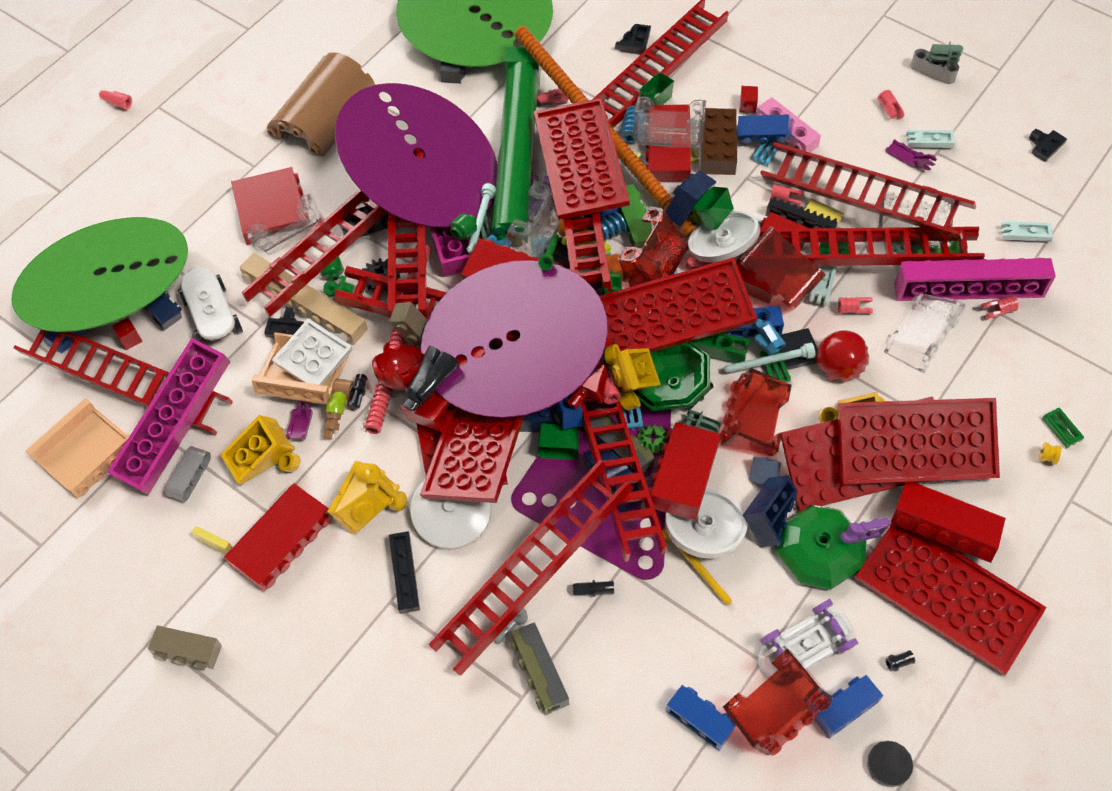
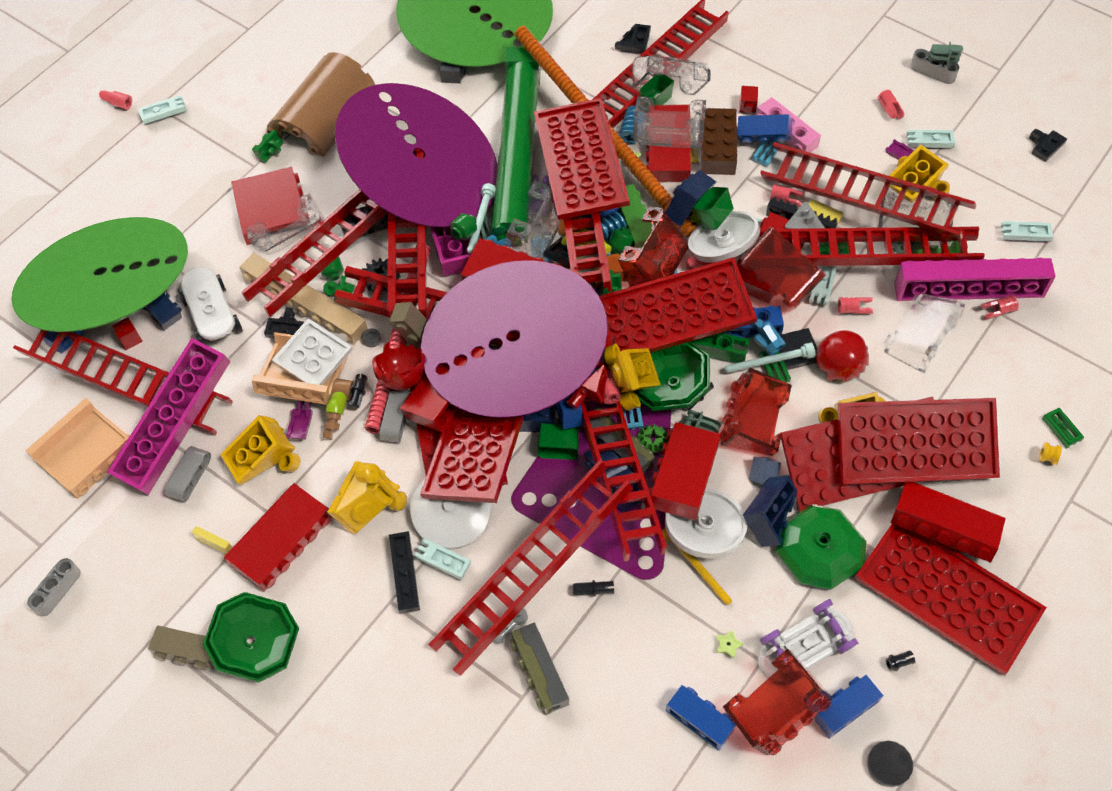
(55, 577): none -> light grey beam
(162, 109): none -> light aqua hinge
(255, 618): none -> green rock
(270, 144): none -> green hips
(371, 337): none -> dark grey tile
(393, 419): none -> light grey beam
(432, 372): black piece -> none
(442, 559): none -> light aqua hinge
(546, 260): green piece -> none
(553, 96): coral hinge -> none
(620, 239): none -> green head
(691, 74): none -> clear windscreen
(724, 648): none -> yellowish green plate
(804, 218): none -> light grey piece
(865, 531): medium lavender hinge -> none
(922, 169): none -> yellow piece

